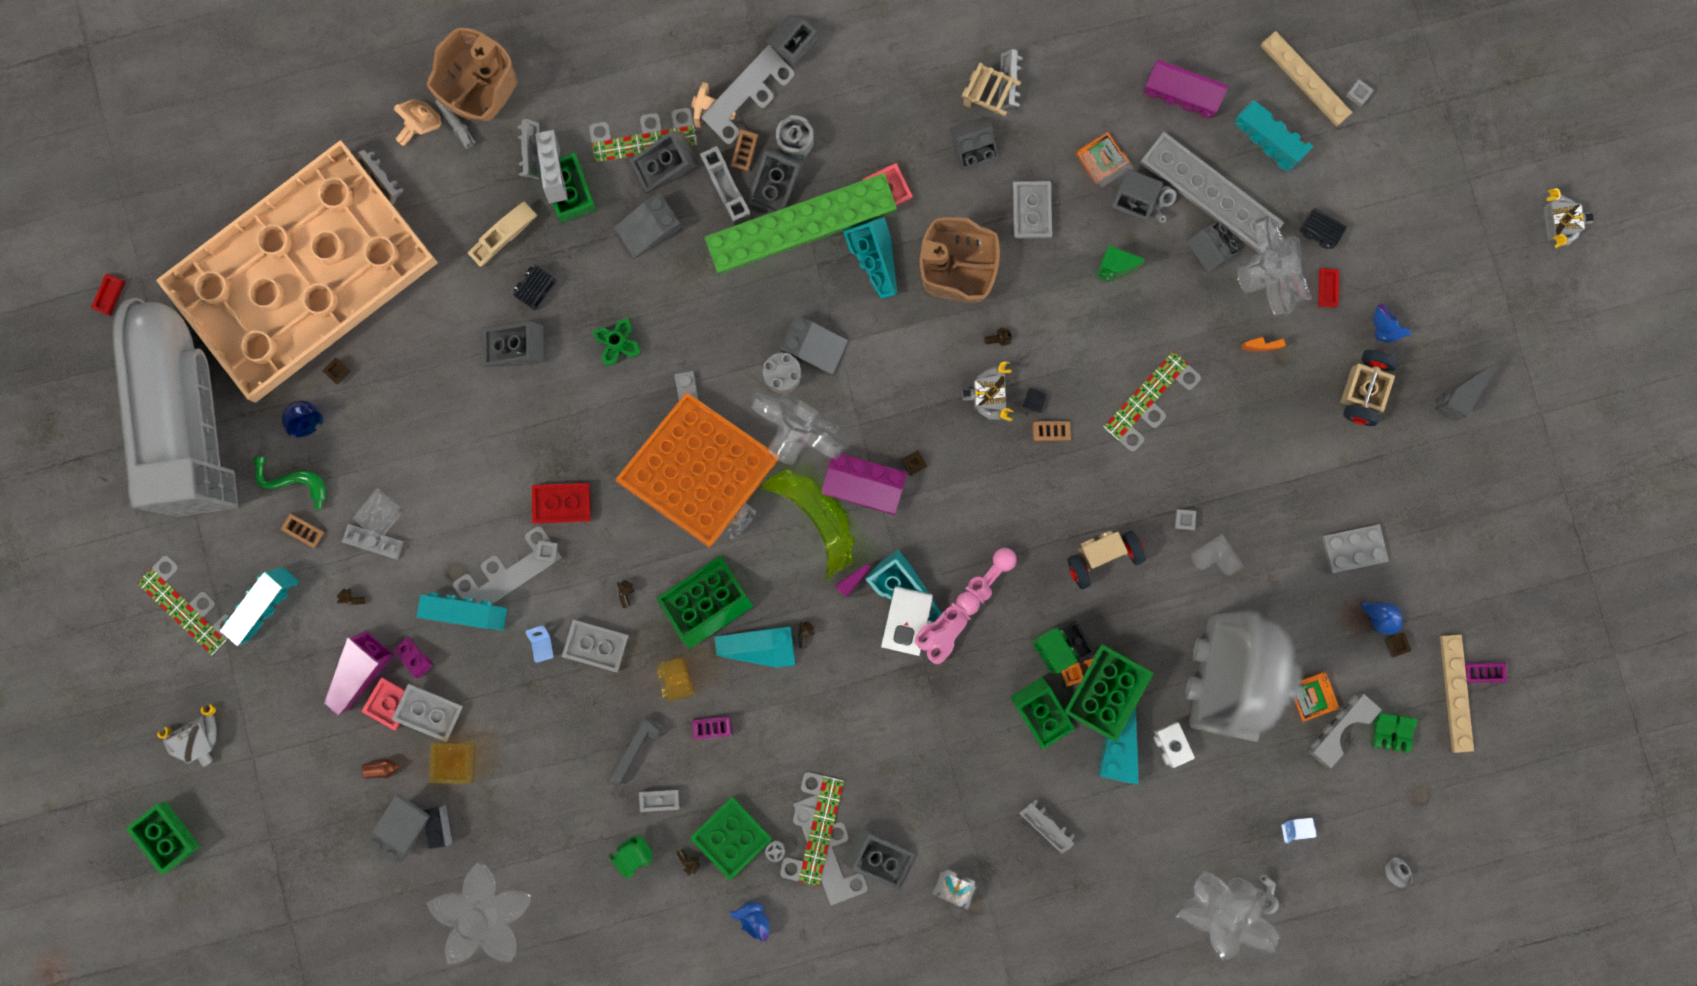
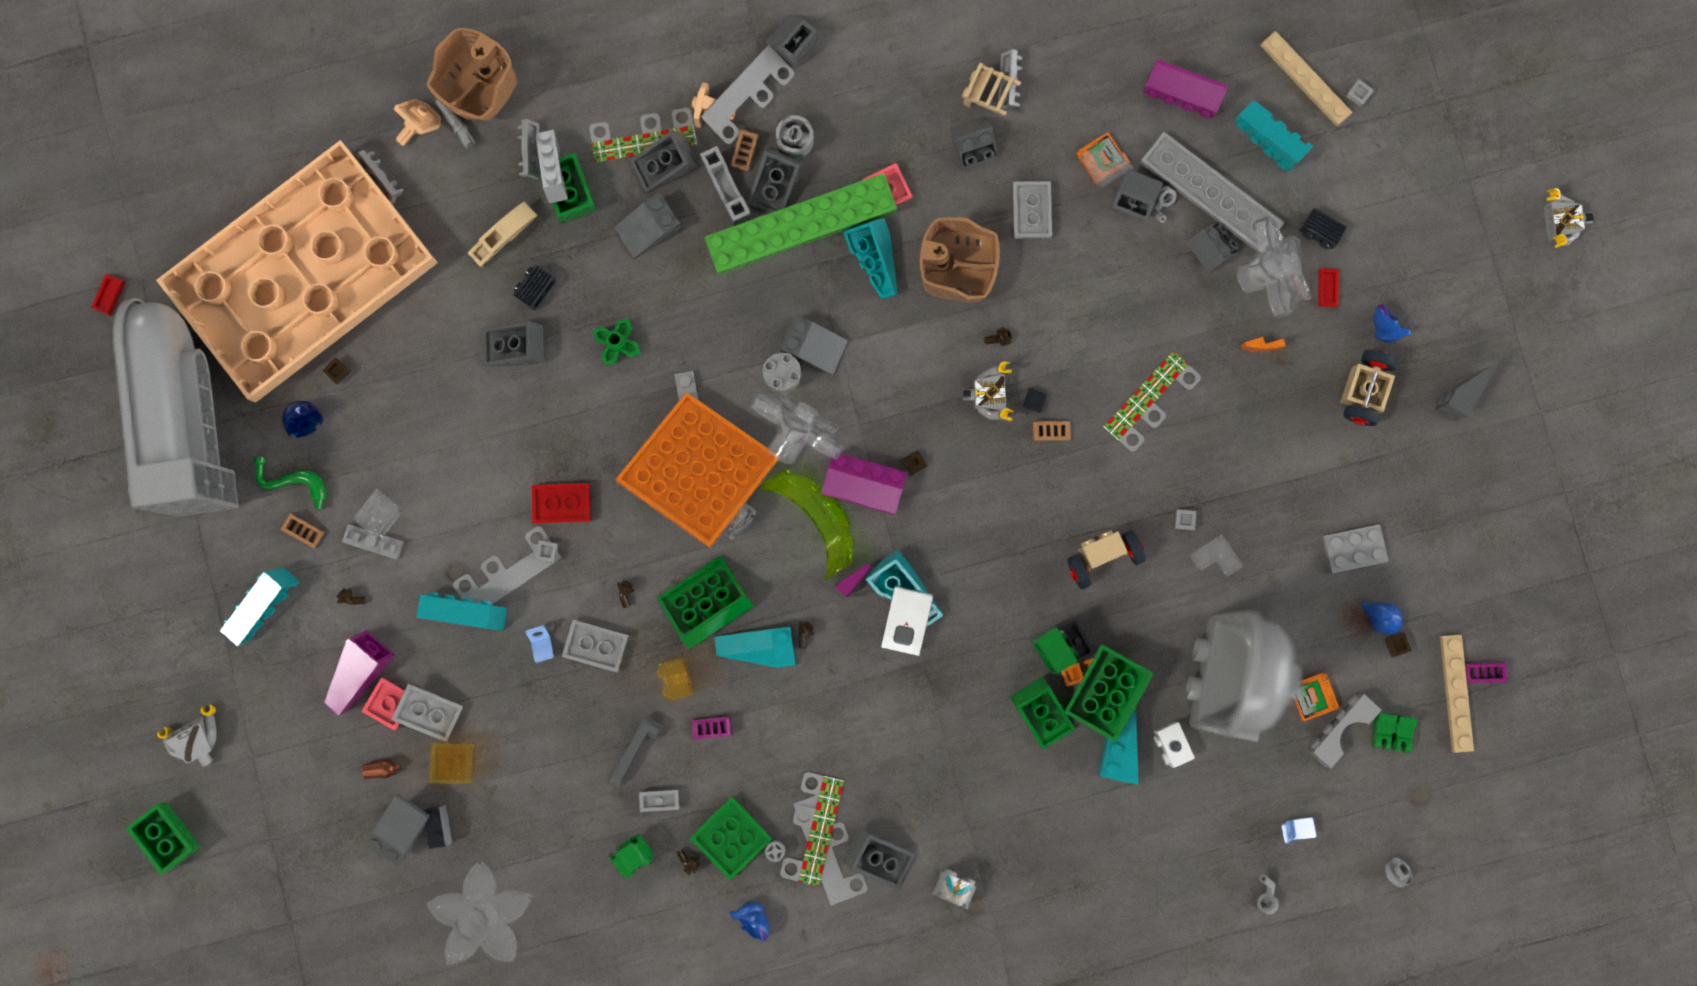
(184, 613): piece -> none
(413, 658): magenta plate -> none
(949, 625): bright pink piece -> none
(1047, 827): light grey plate -> none
(1117, 264): green slope -> none
(1230, 915): clear plant -> none

